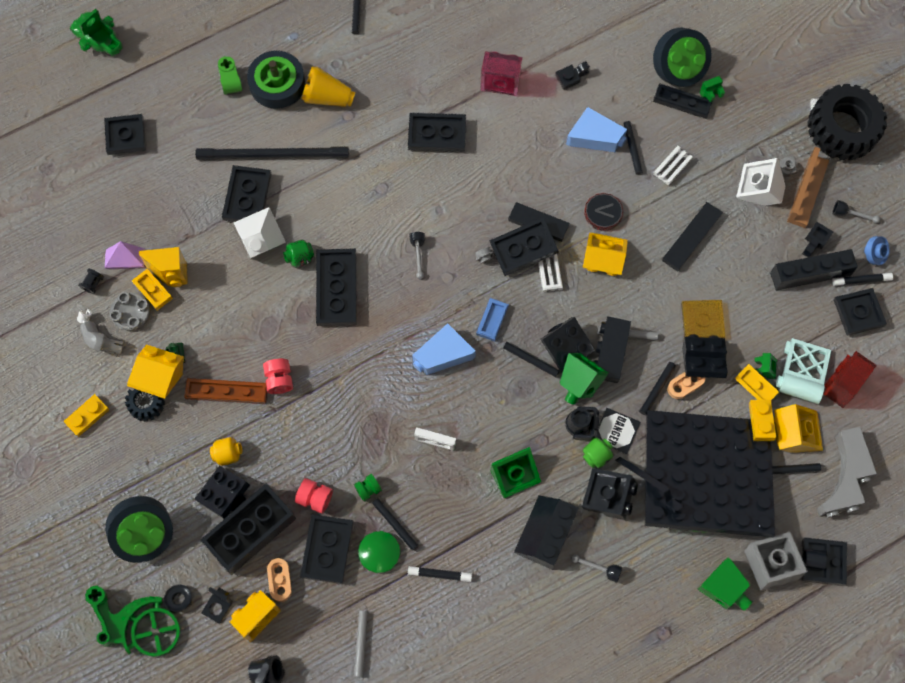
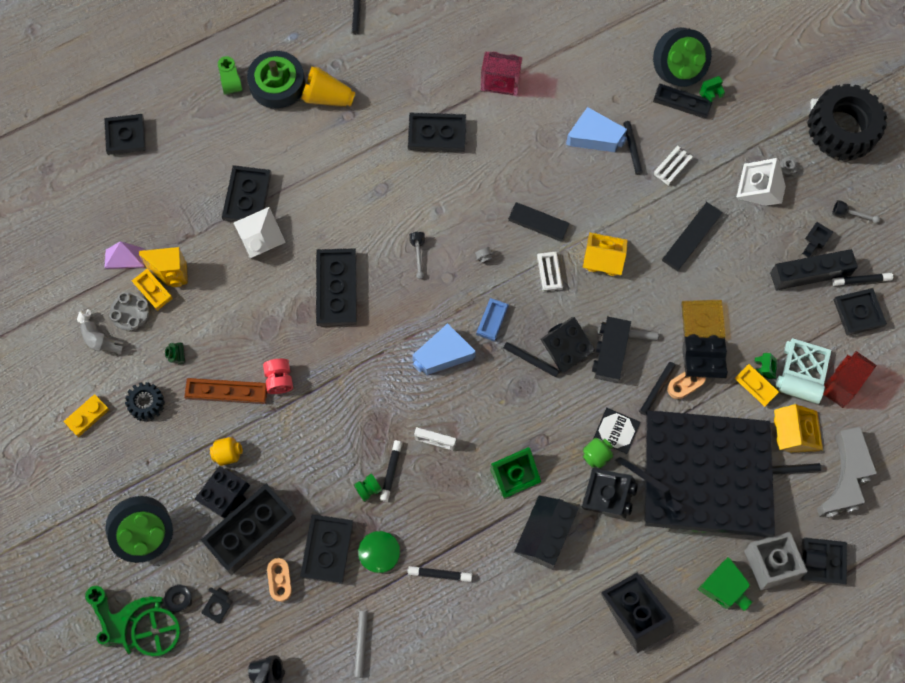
(91, 281): black bush -> none
(96, 33): green piece -> none
(156, 371): yellow slope -> none
(211, 153): black piece -> none
(254, 615): yellow slope -> none
(298, 253): green head -> none
(316, 496): coral wheel -> none
(391, 471): none -> black bar
(395, 524): black bar -> none
(524, 246): black plate -> none
(569, 76): black plate -> none
(579, 423): black piece -> none
(581, 377): torso -> none
(603, 211): black tile -> none
(612, 572): hinge -> none
(638, 612): none -> black slope
(762, 420): yellow plate -> none
(808, 189): medium nougat fence -> none
(877, 250): medium blue plate -> none

